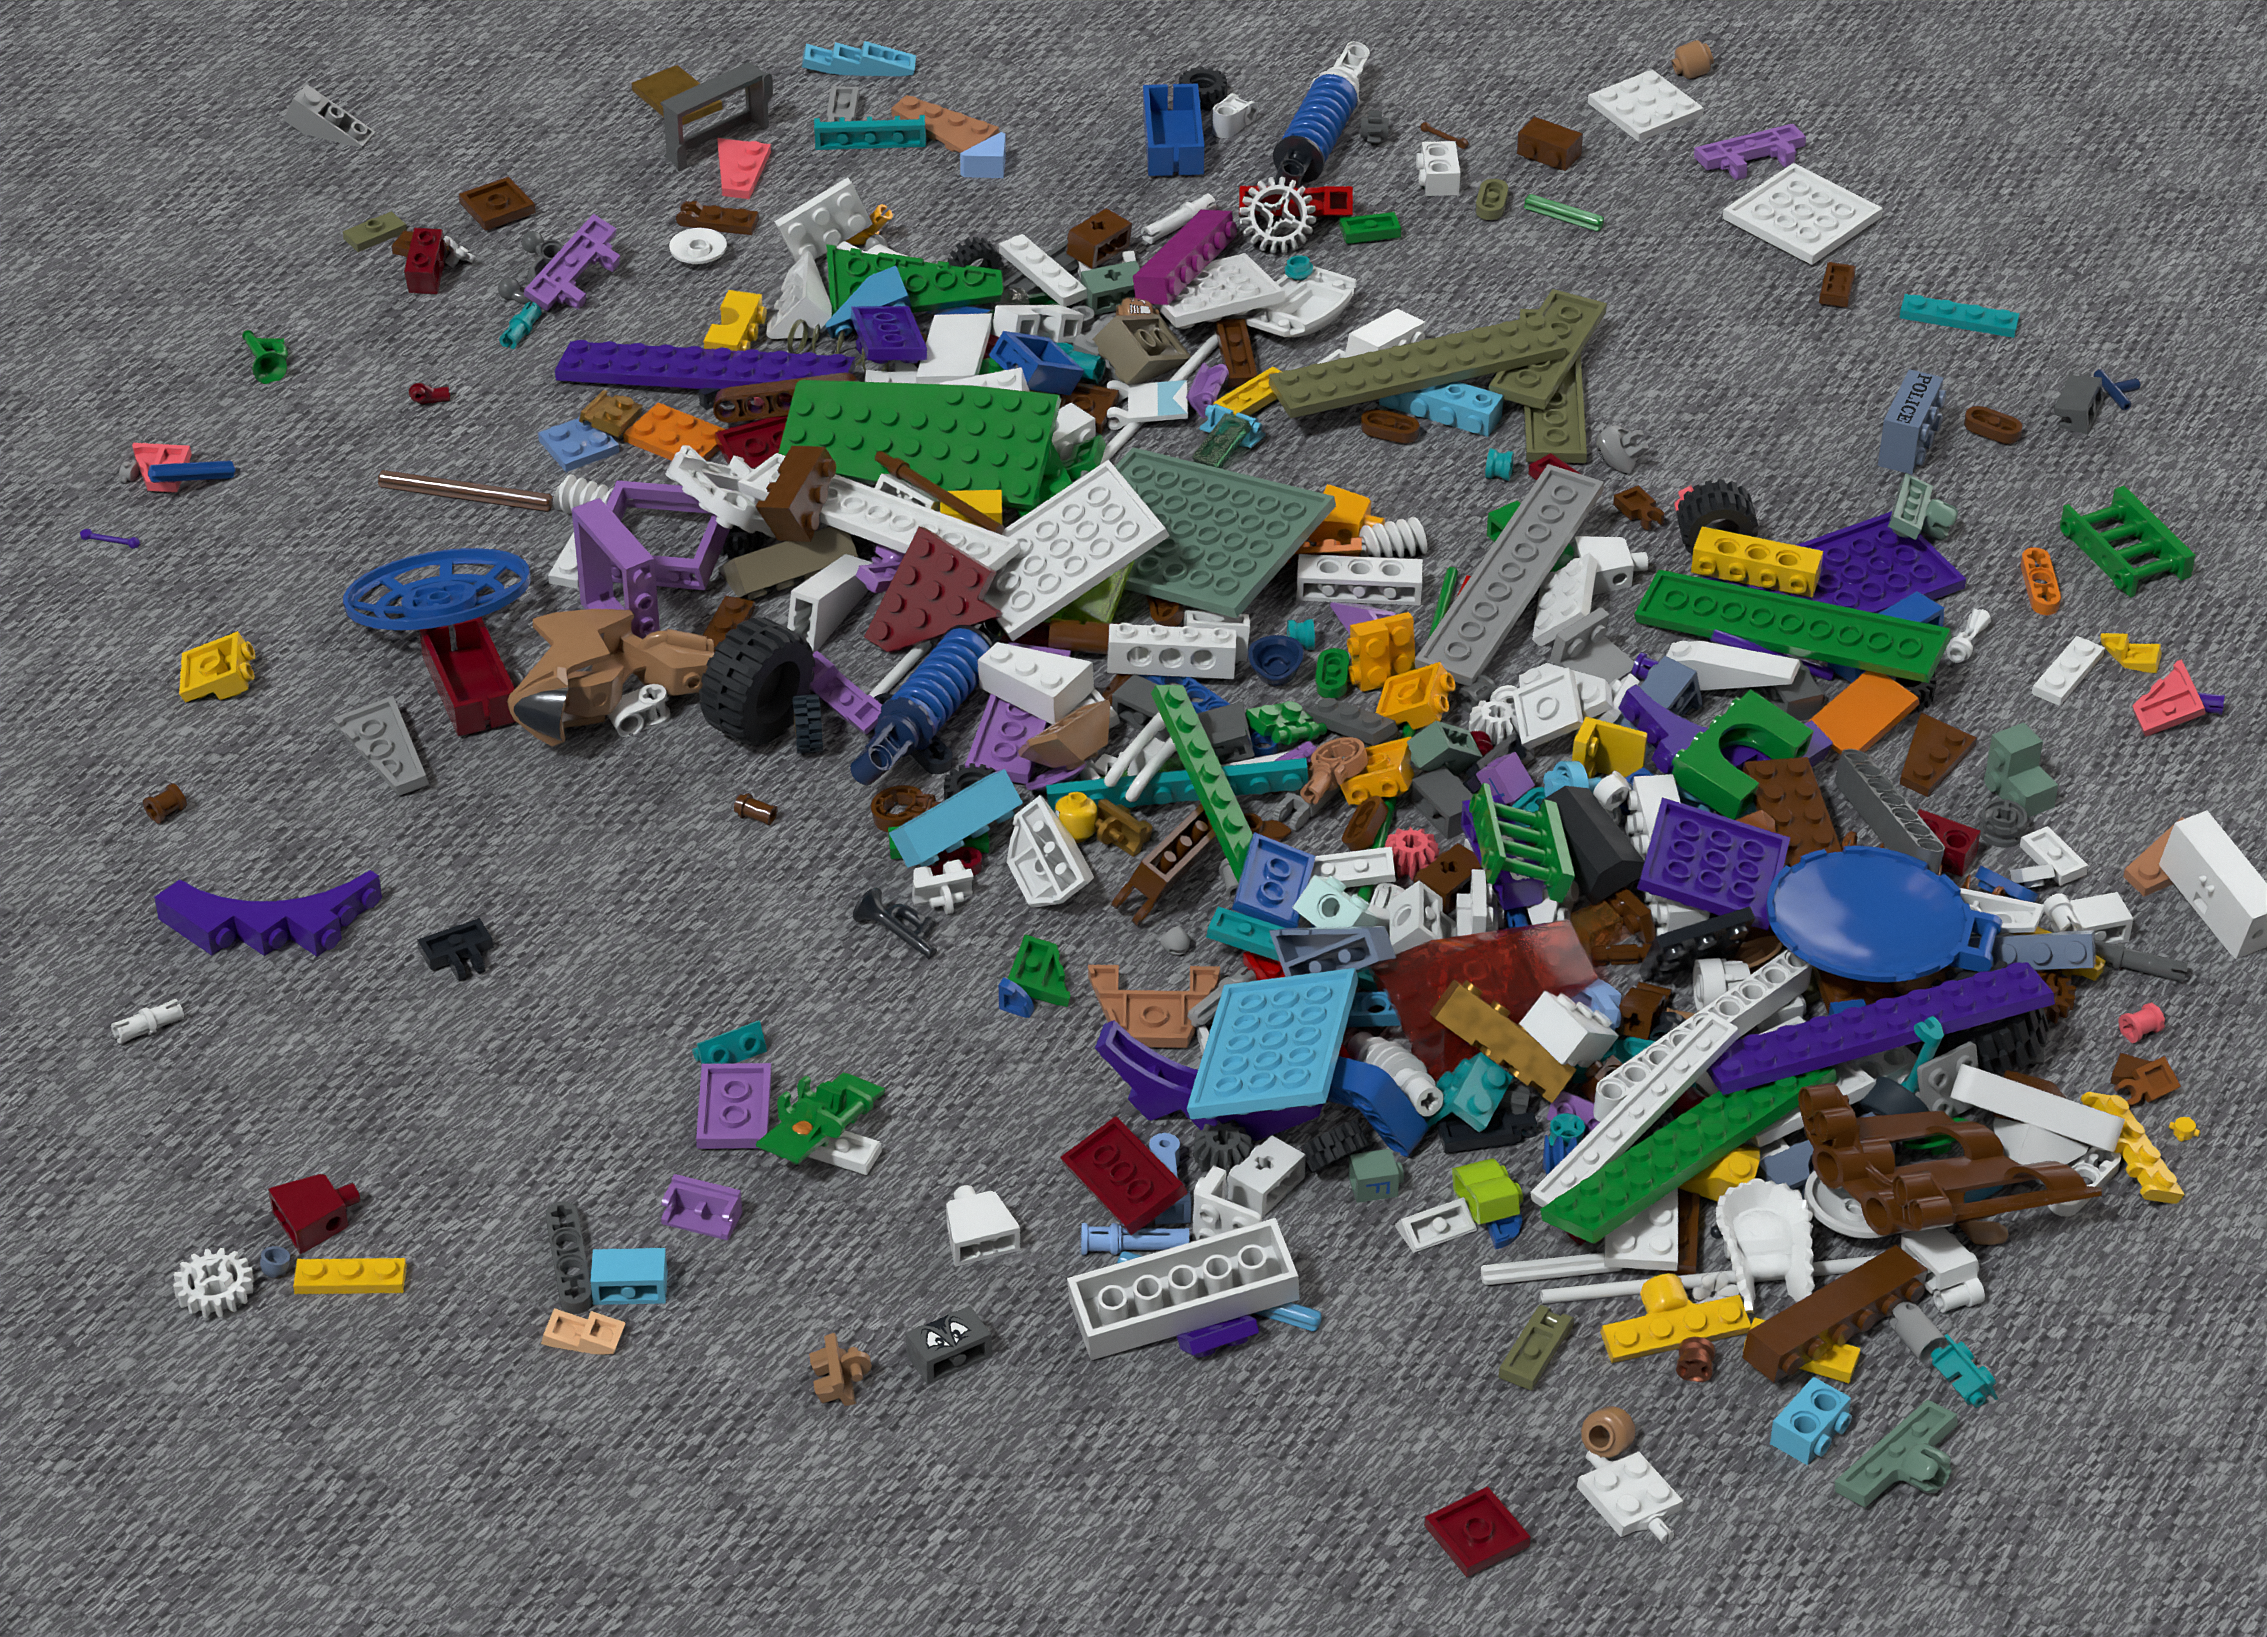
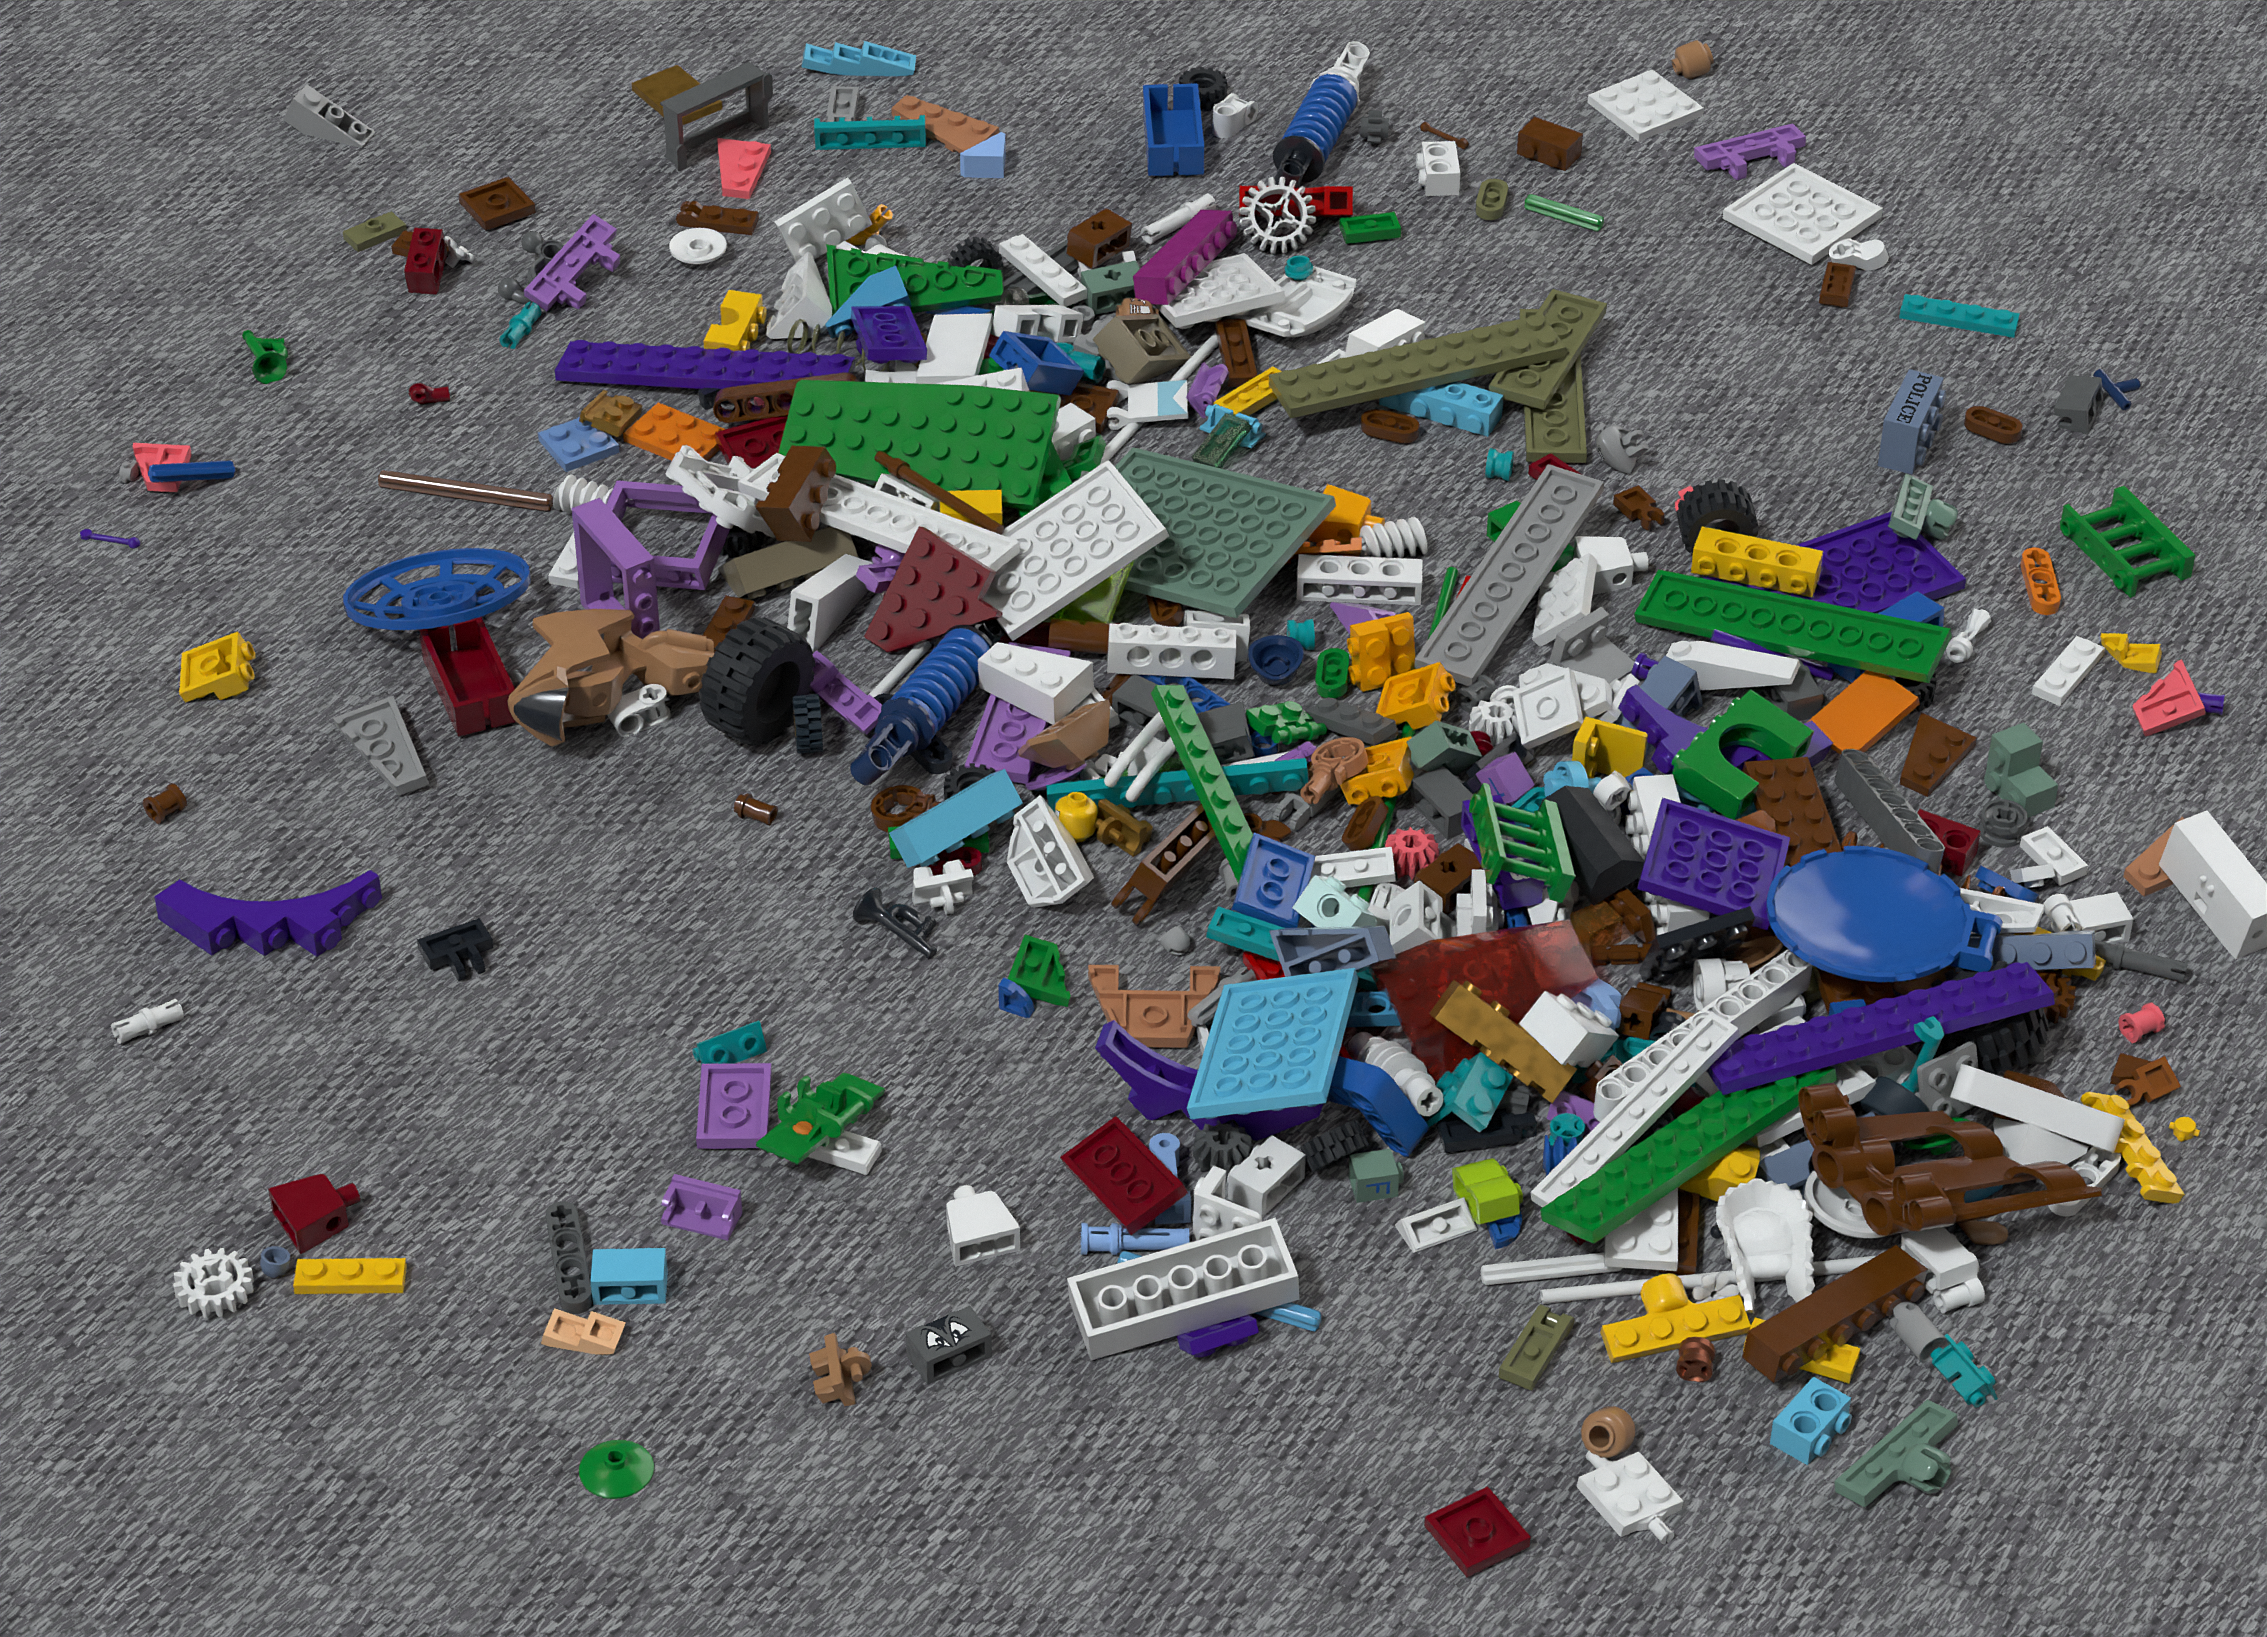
(616, 1479): none -> green dish
(1866, 255): none -> white piece

